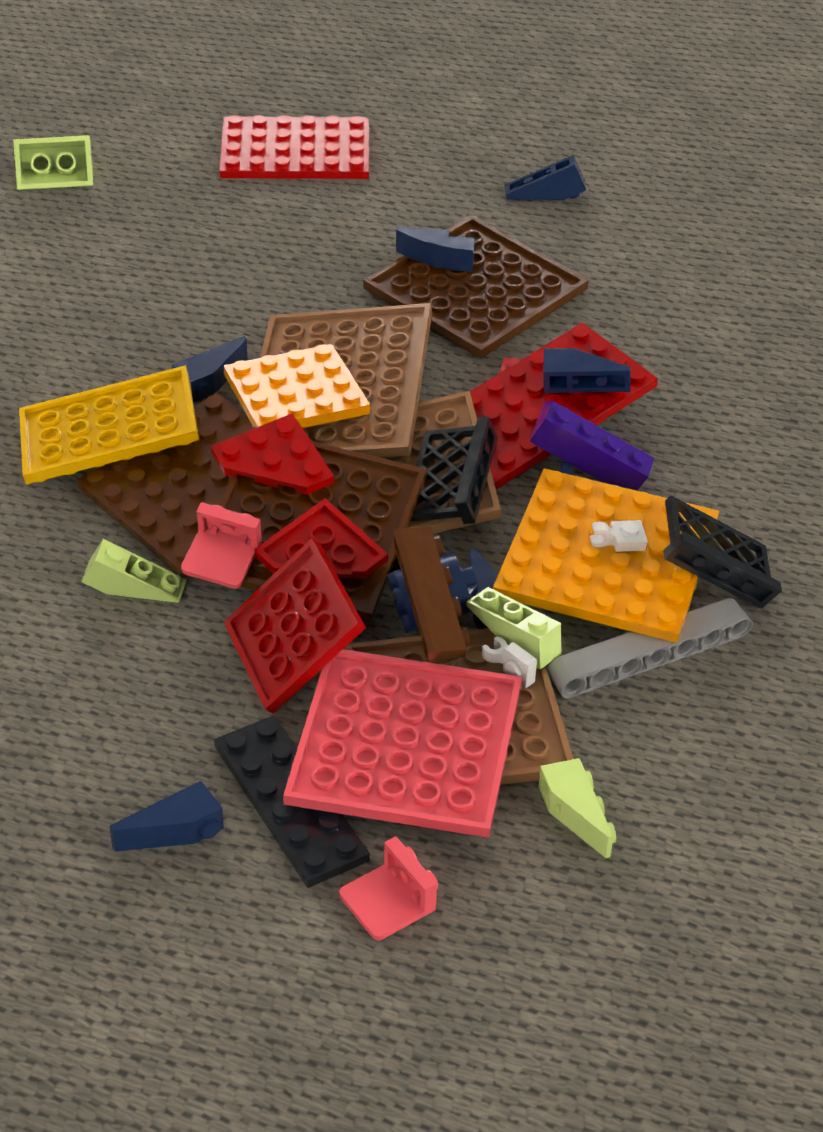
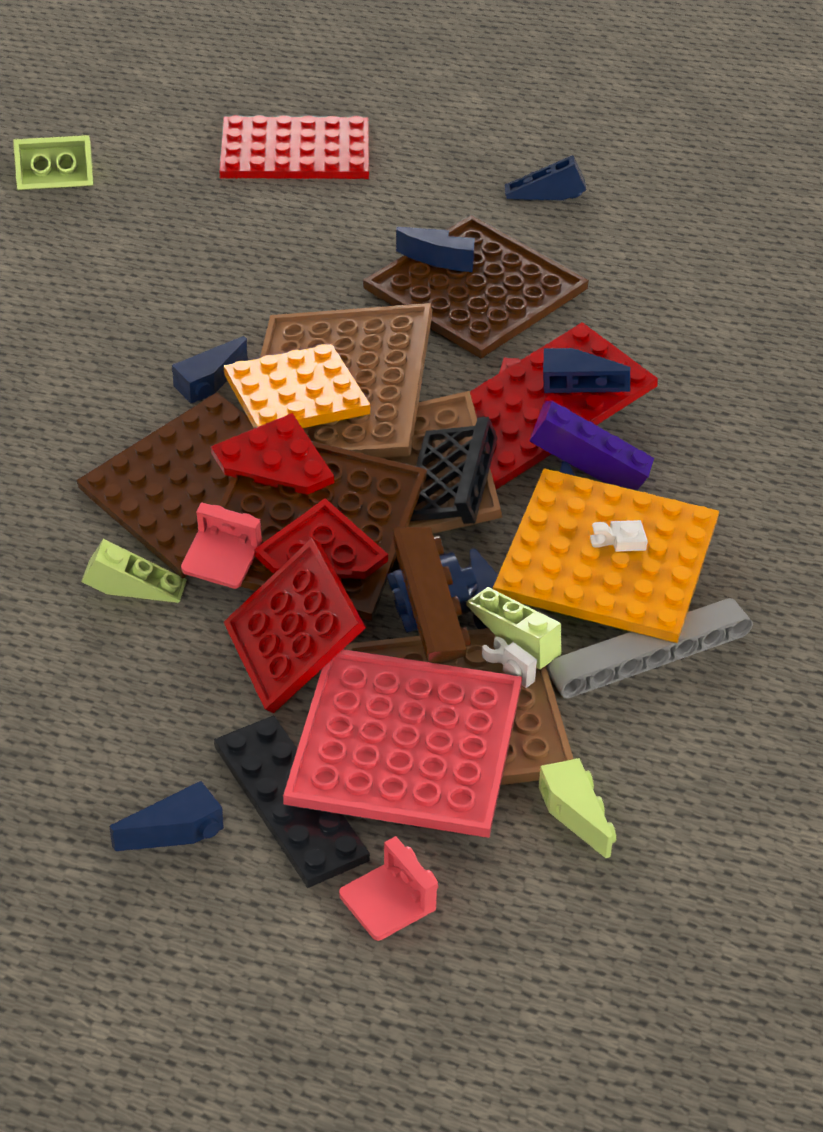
(107, 425): yellow plate -> none
(708, 561): black fence -> none

